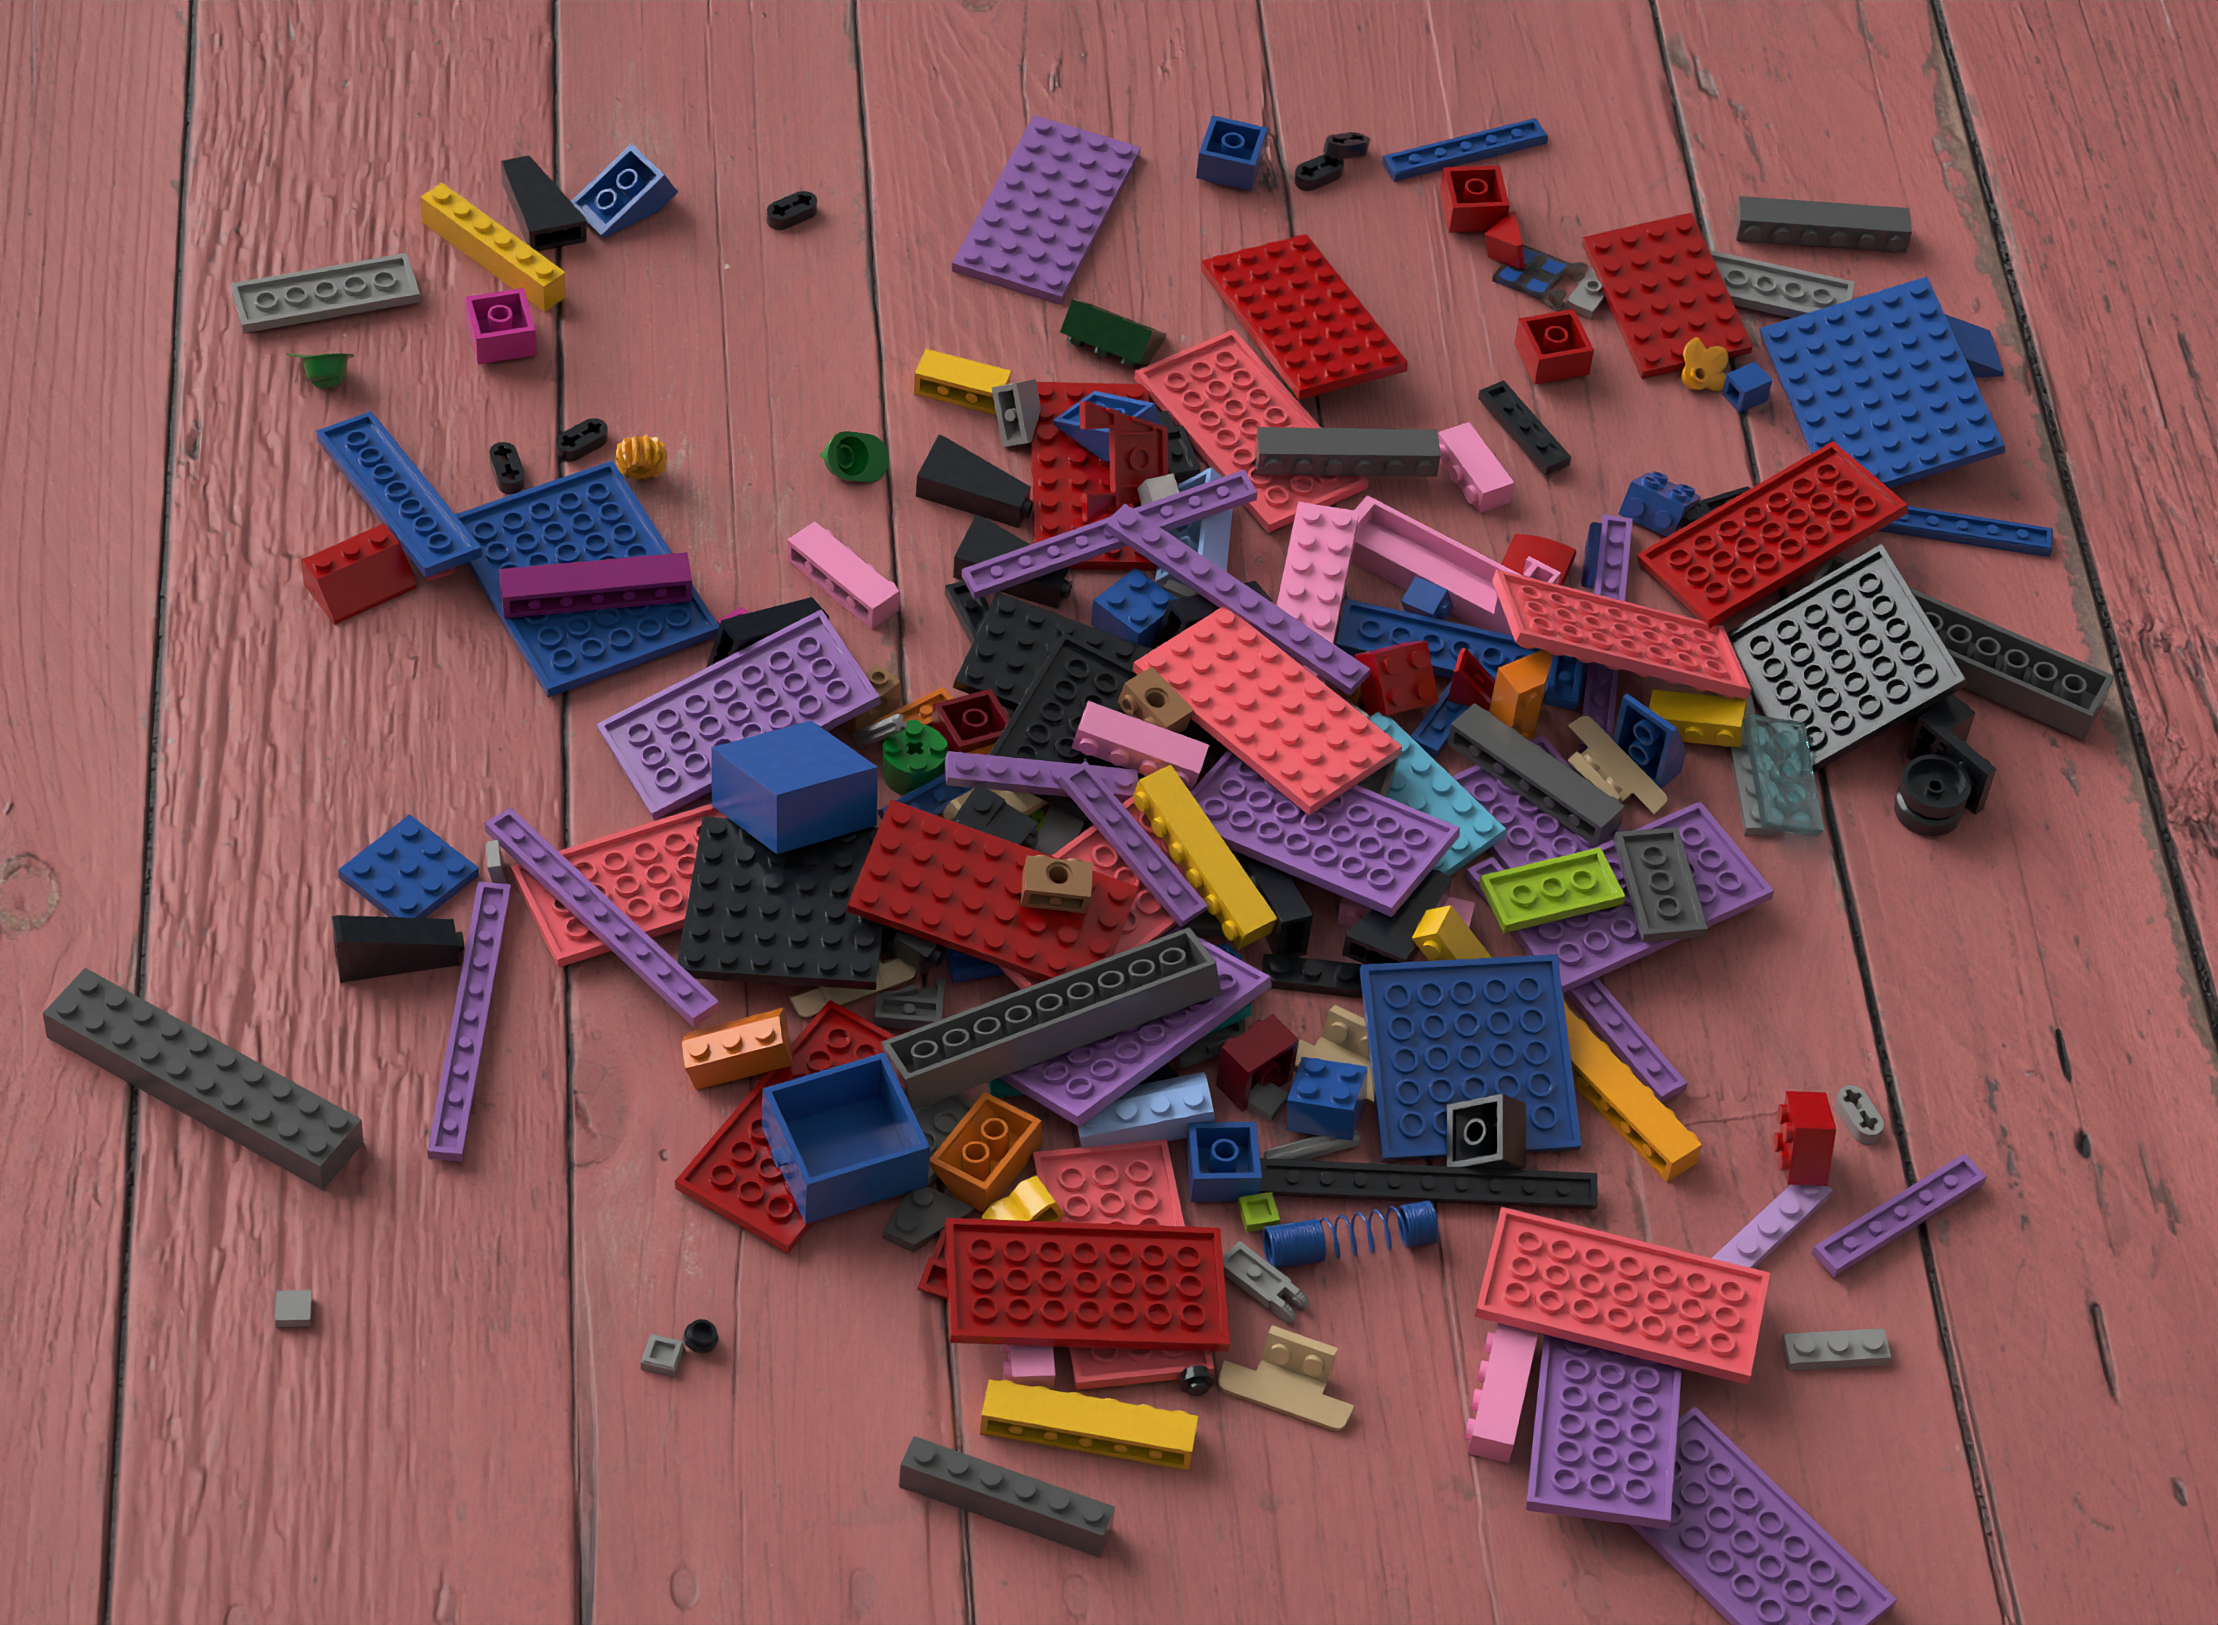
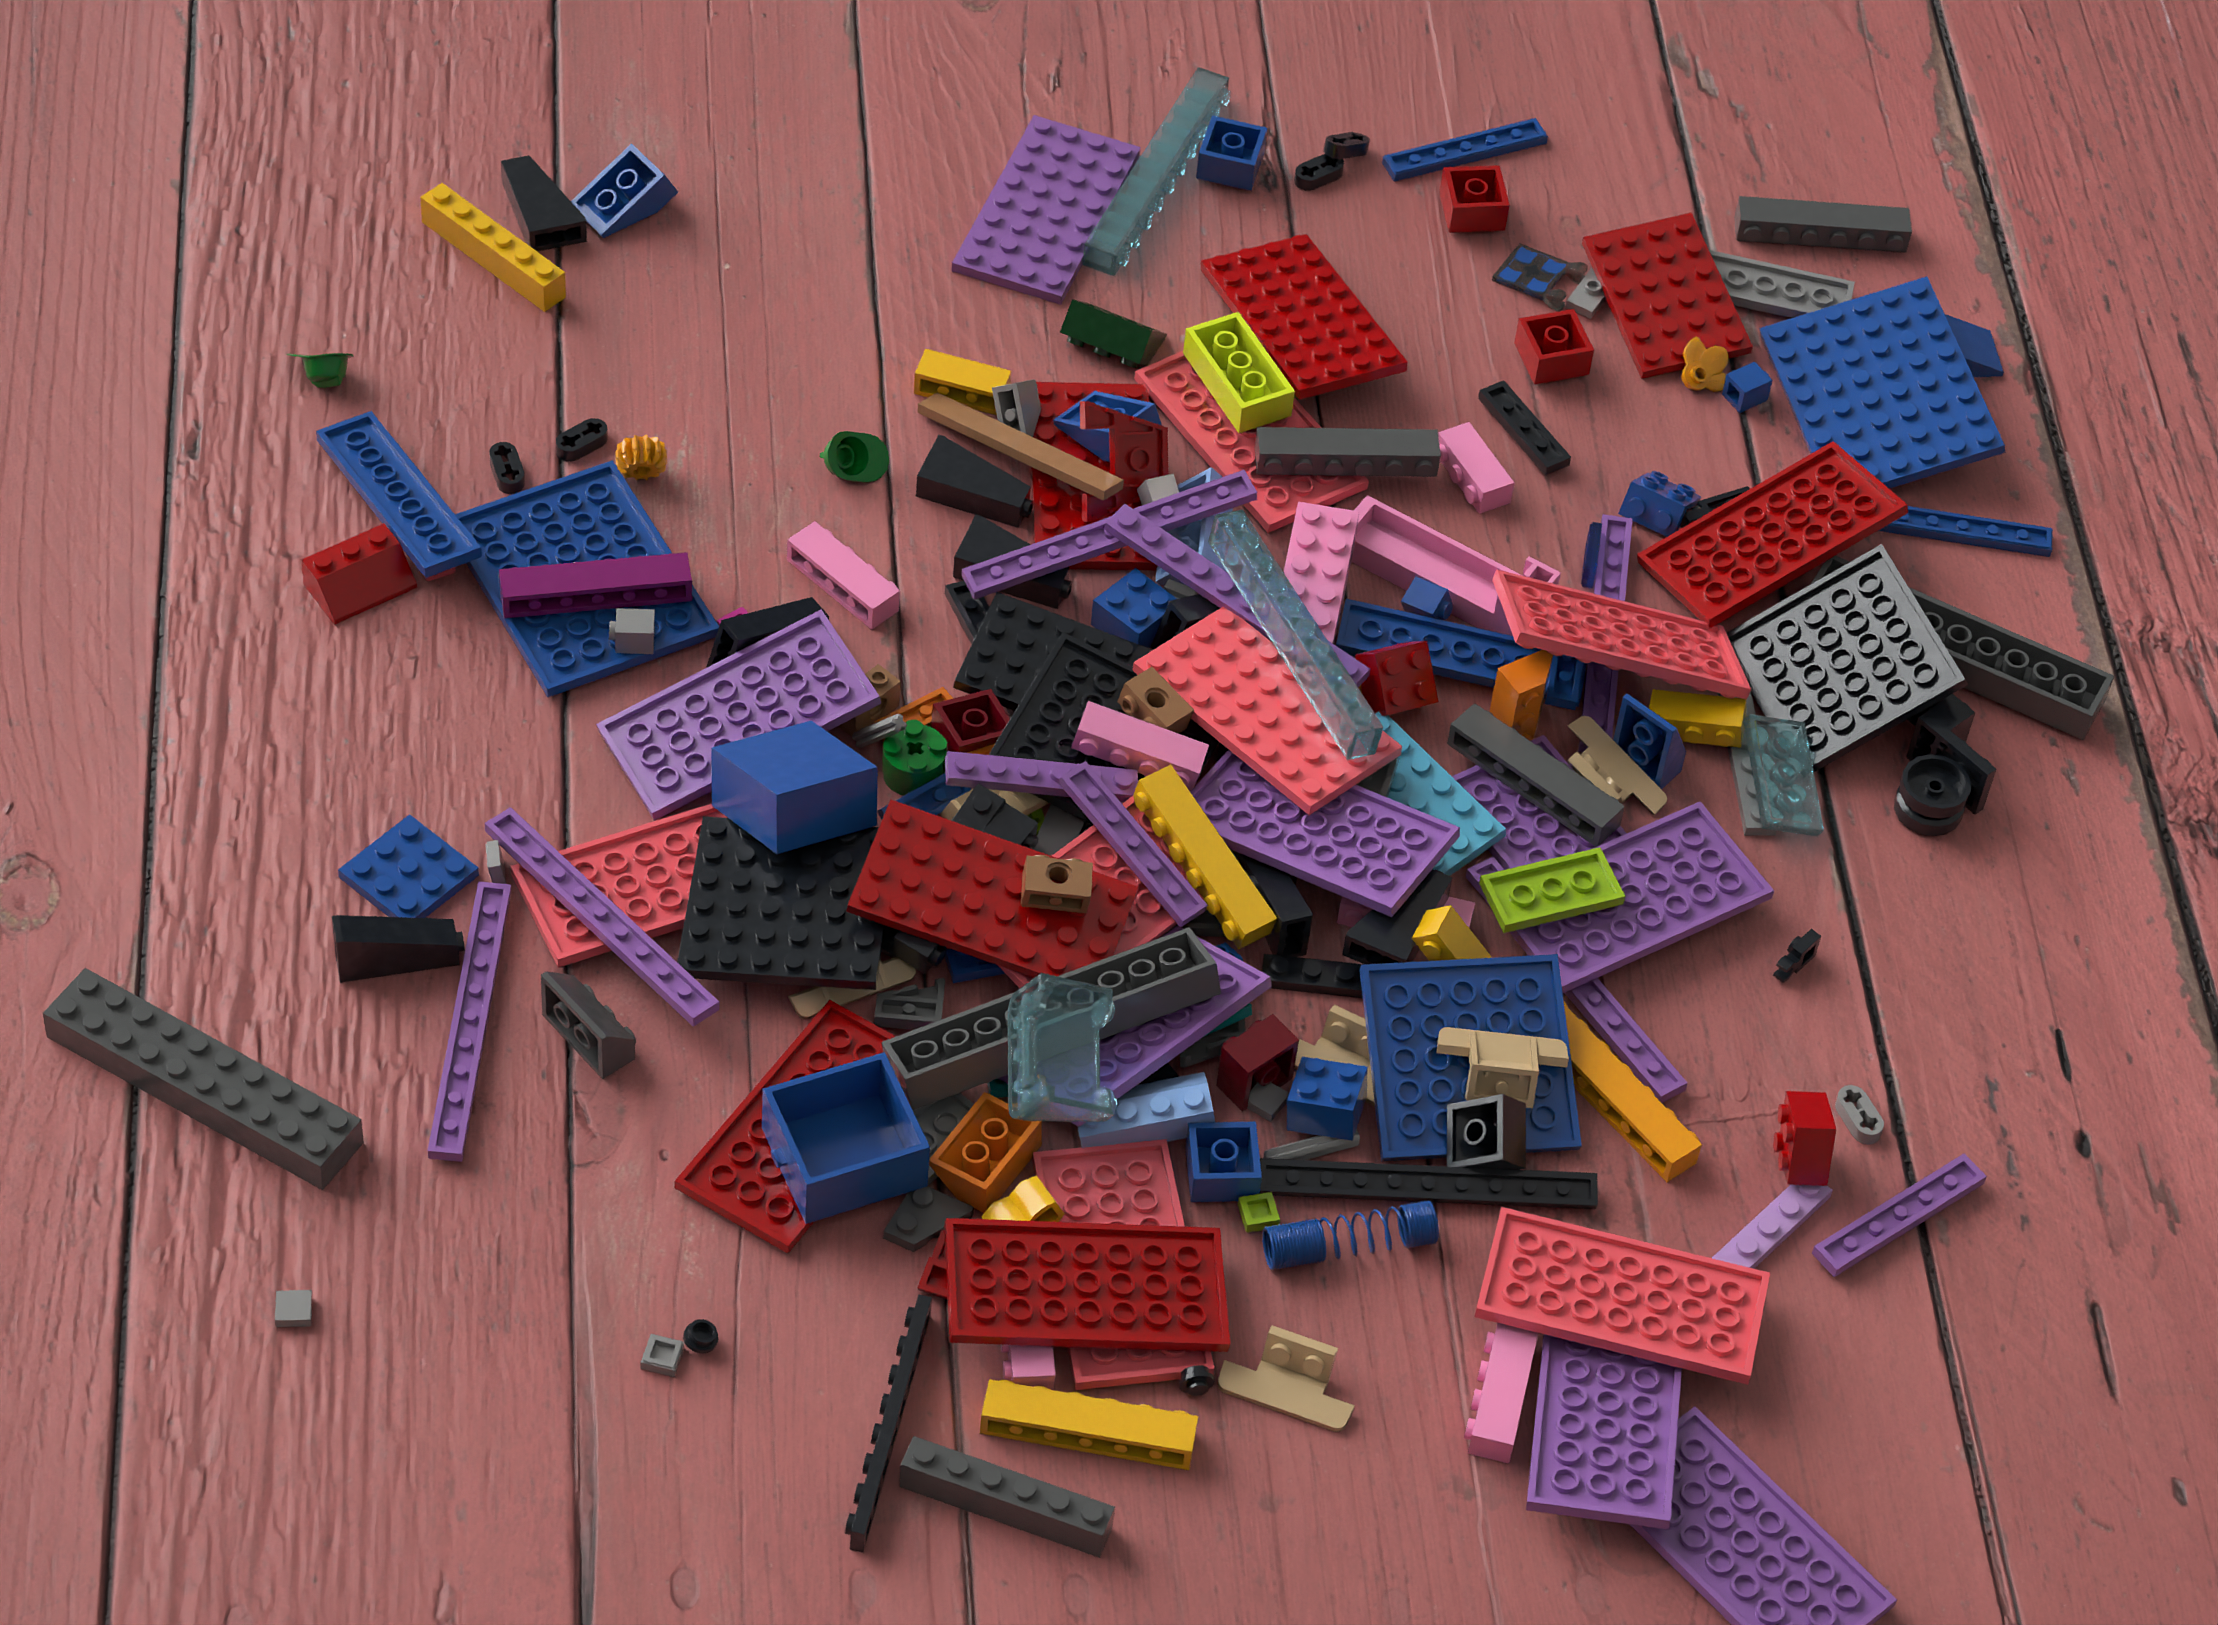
(325, 293): light grey plate -> none
(500, 326): dark pink brick -> none
(586, 1023): none -> dark grey slope
(633, 631): none -> light grey brick
(737, 1049): orange slope -> none
(791, 210): black beam -> none
(885, 1434): none -> black plate
(1020, 446): none -> medium nougat tile
(1057, 1051): none -> clear light blue windscreen
(1156, 172): none -> clear light blue brick
(1181, 456): black hinge -> none
(1238, 372): none -> neon yellow brick
(1263, 1282): light grey hinge -> none
(1295, 635): none -> clear light blue brick
(1434, 729): blue plate -> none
(1471, 682): red slope -> none
(1502, 1061): none -> tan plate
(1505, 242): red slope -> none
(1543, 550): red slope -> none
(1660, 884): dark grey plate -> none
(1800, 953): none -> black plate
(1836, 1349): light grey plate -> none

